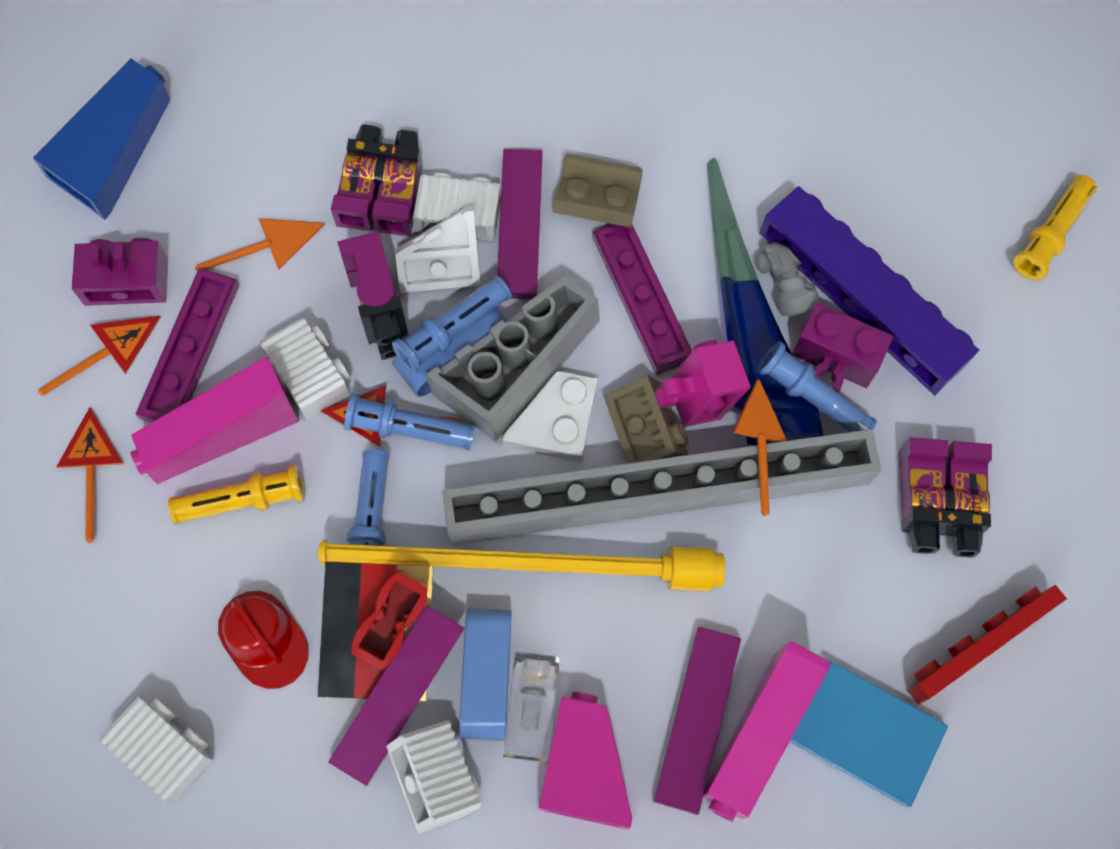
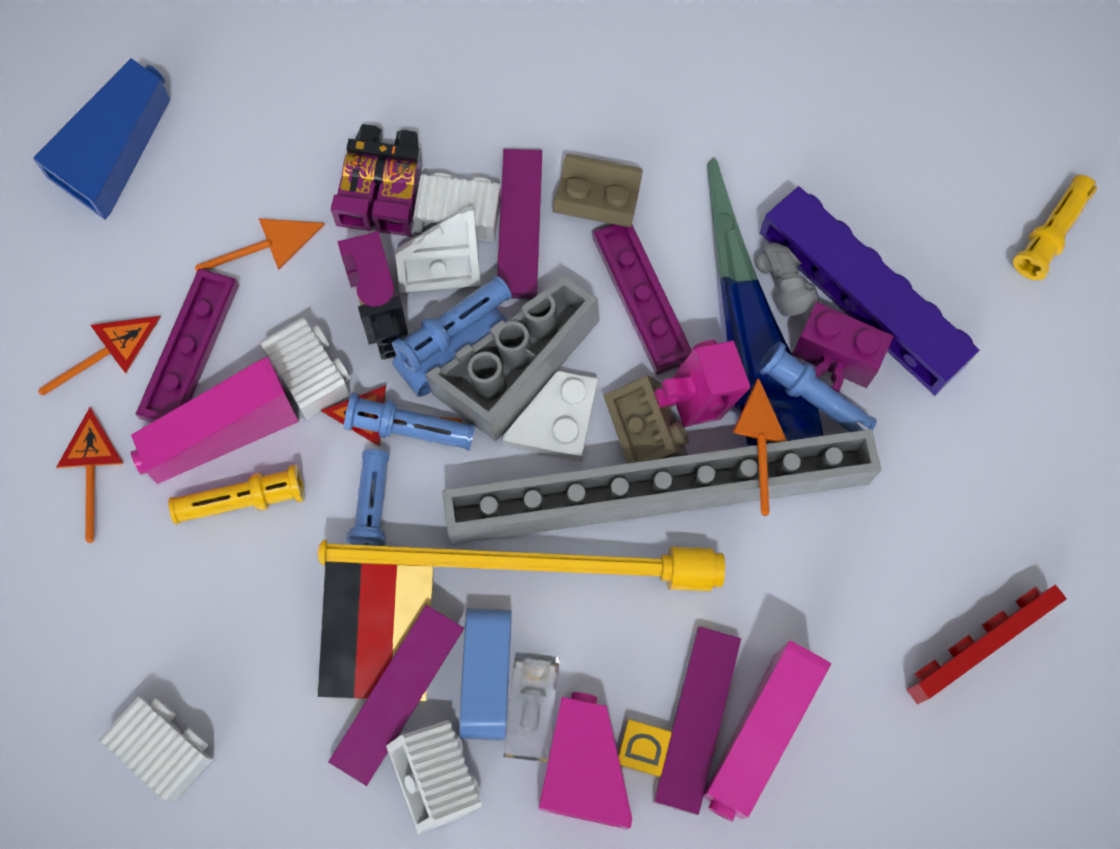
(120, 272): magenta brick -> none
(263, 639): red piece -> none
(384, 628): red brick -> none
(644, 748): none -> yellow tile
(870, 735): dark azure tile -> none
(945, 494): hips -> none

